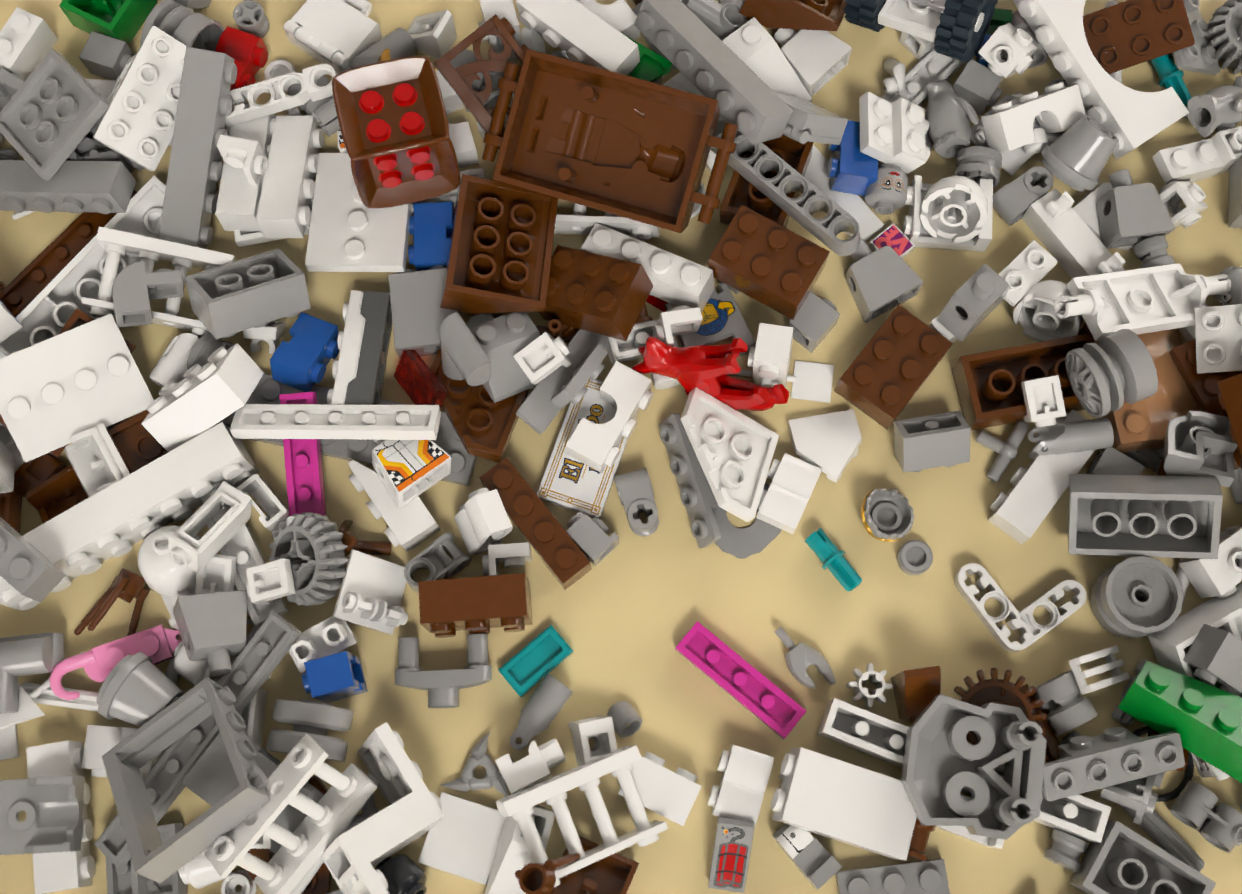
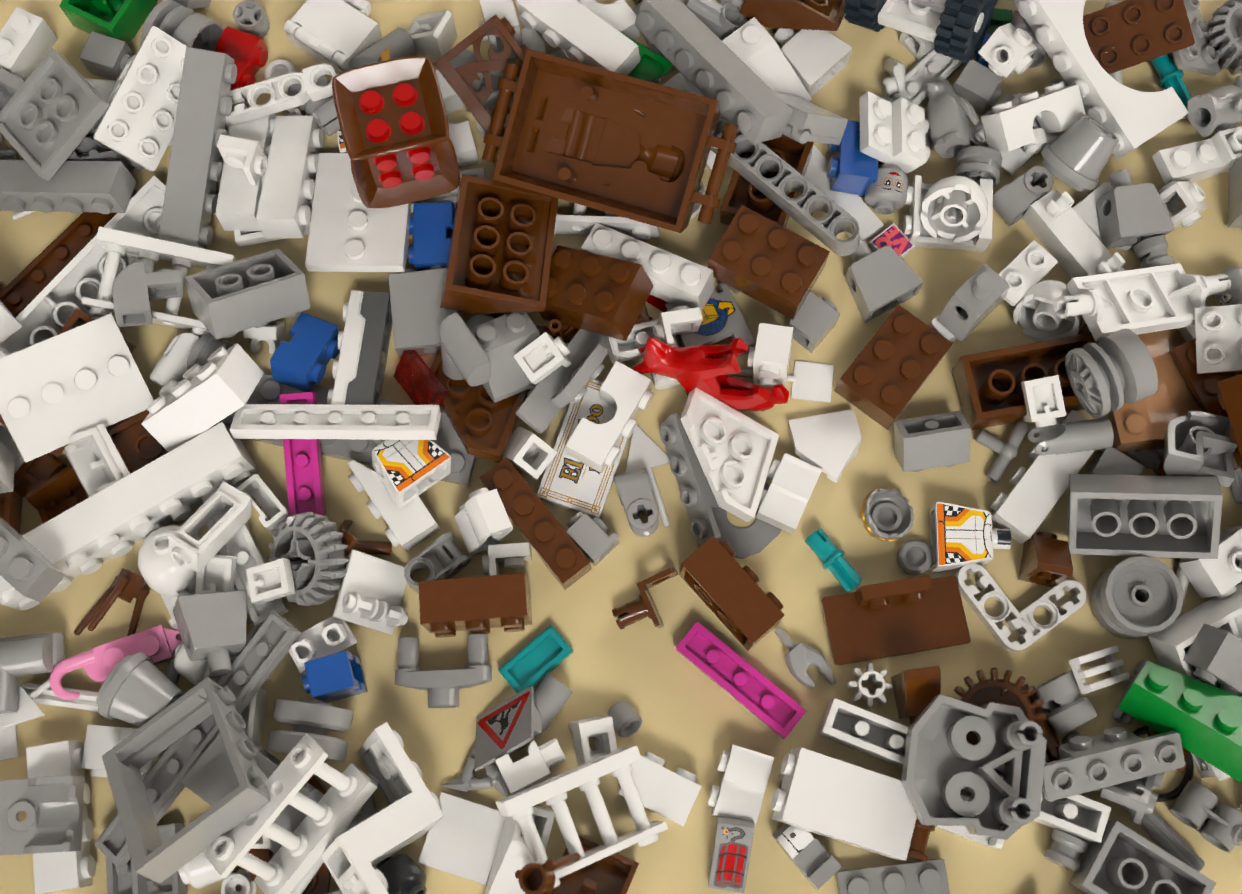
(506, 728): none -> light grey piece
(529, 452): none -> white brick
(644, 605): none -> reddish brown bracket
(647, 454): none -> white piece
(731, 592): none -> reddish brown brick
(895, 619): none -> reddish brown bracket
(963, 536): none -> torso
(1045, 560): none -> reddish brown slope

